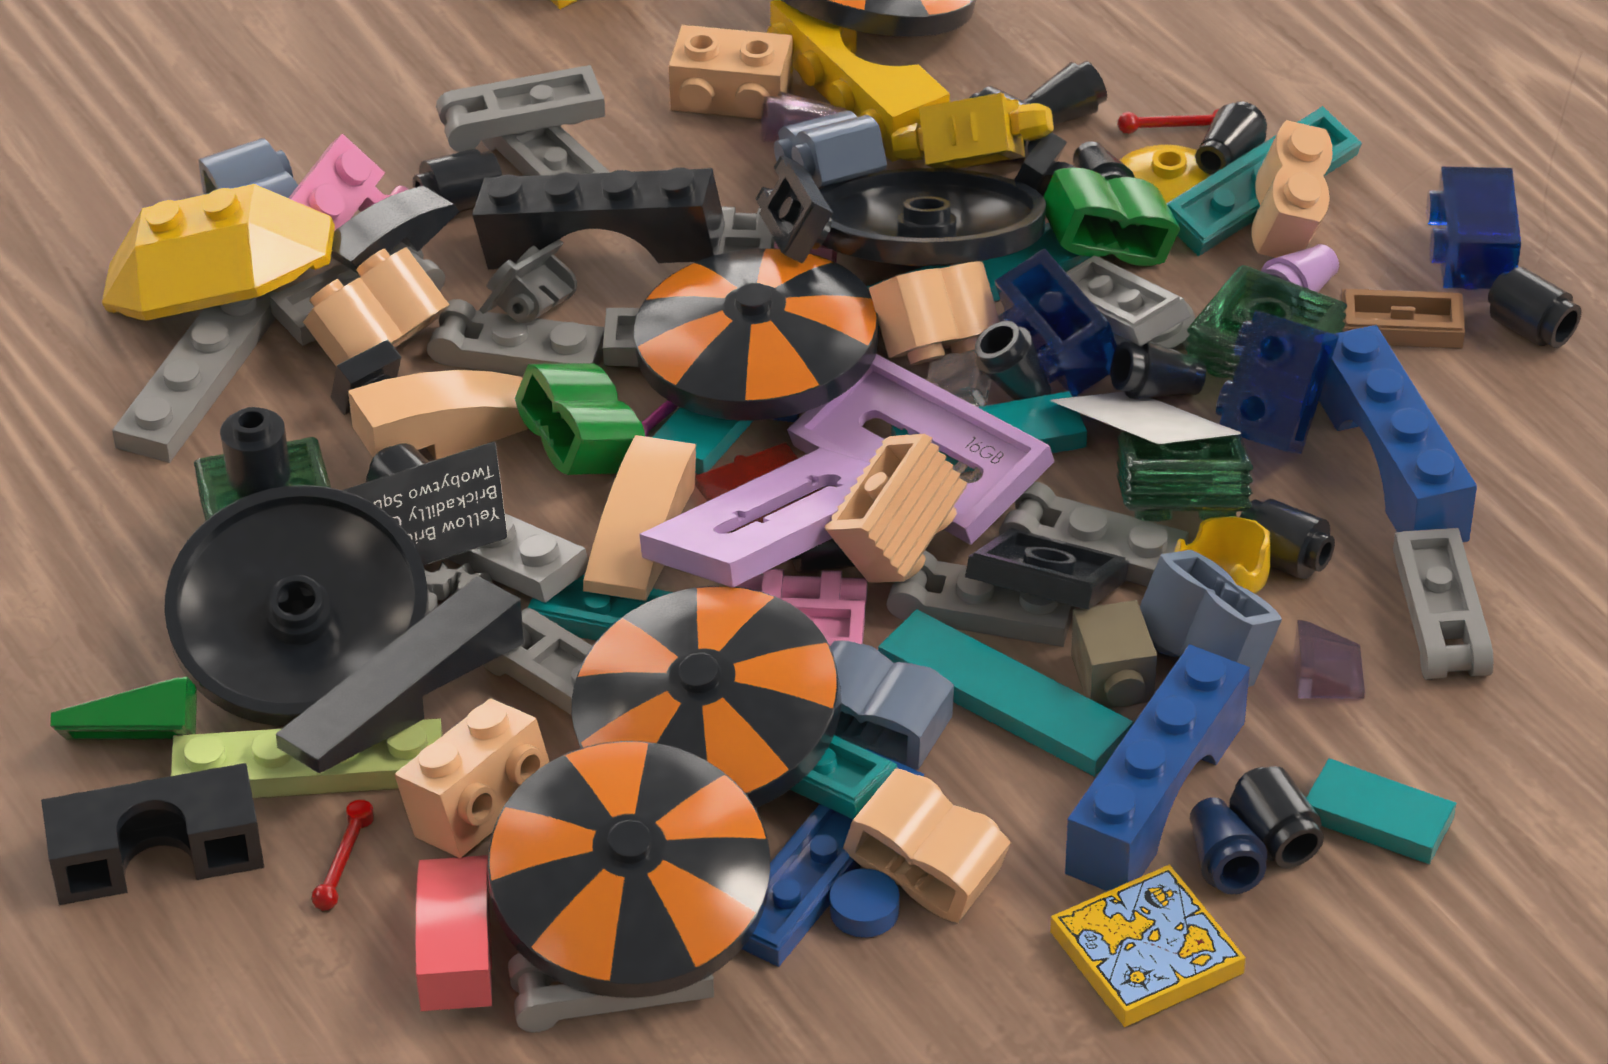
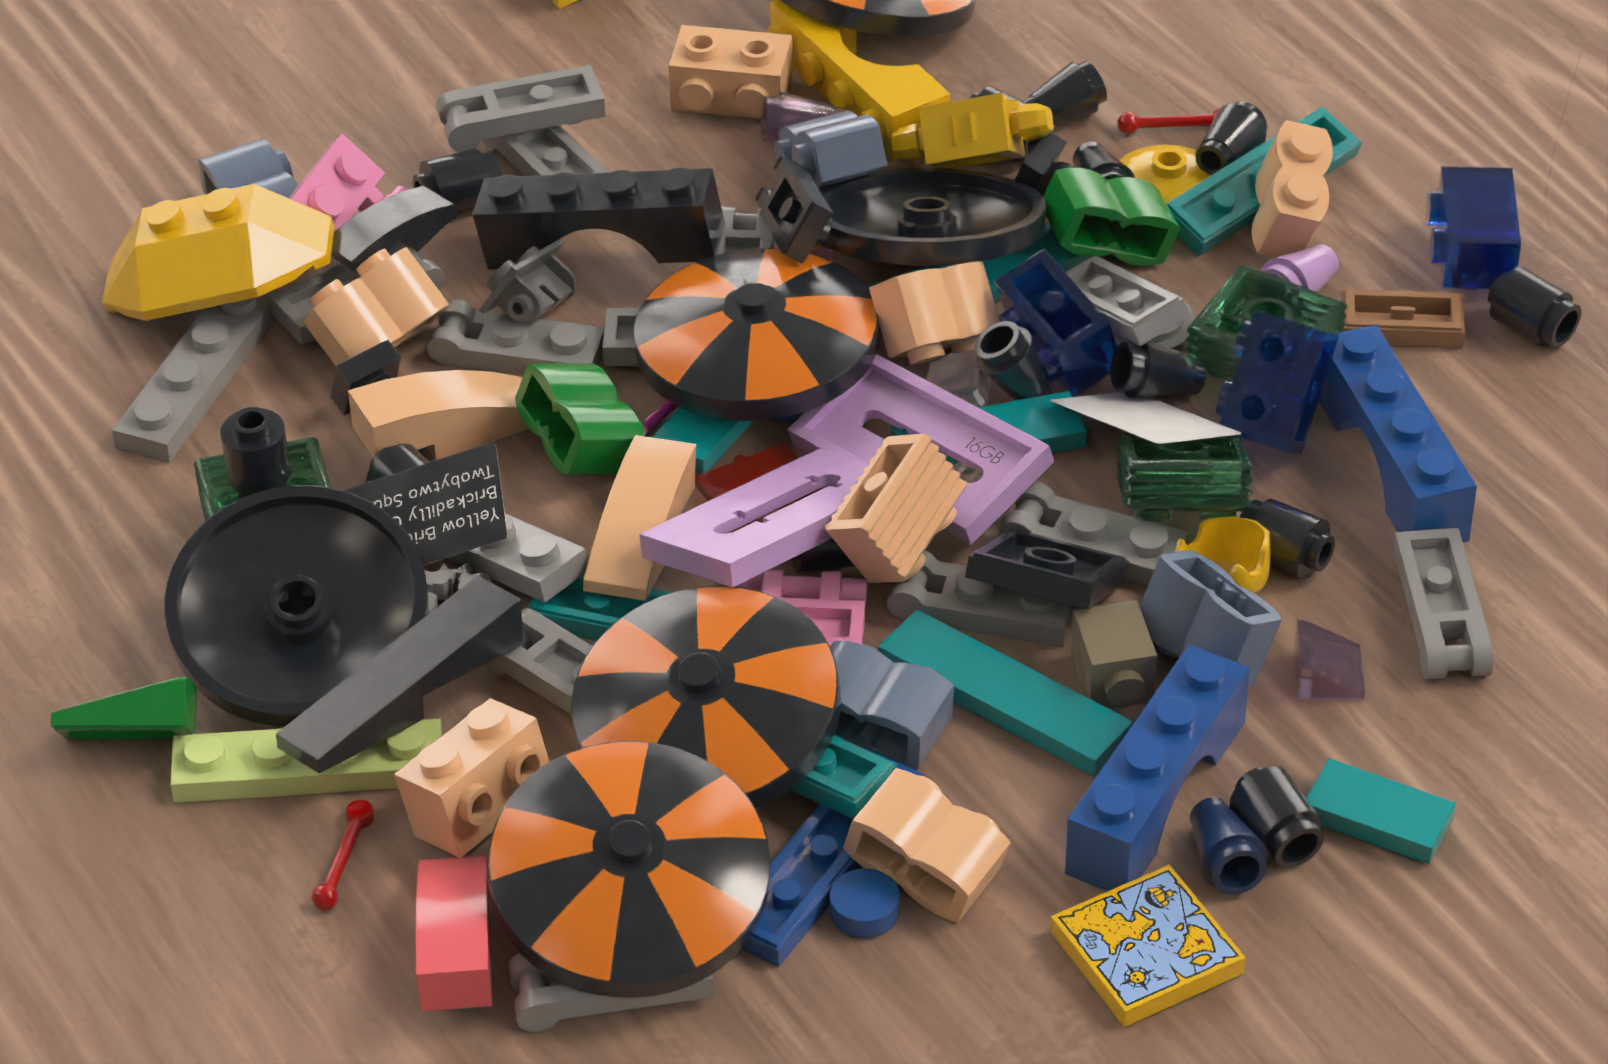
(103, 829): black arch -> none

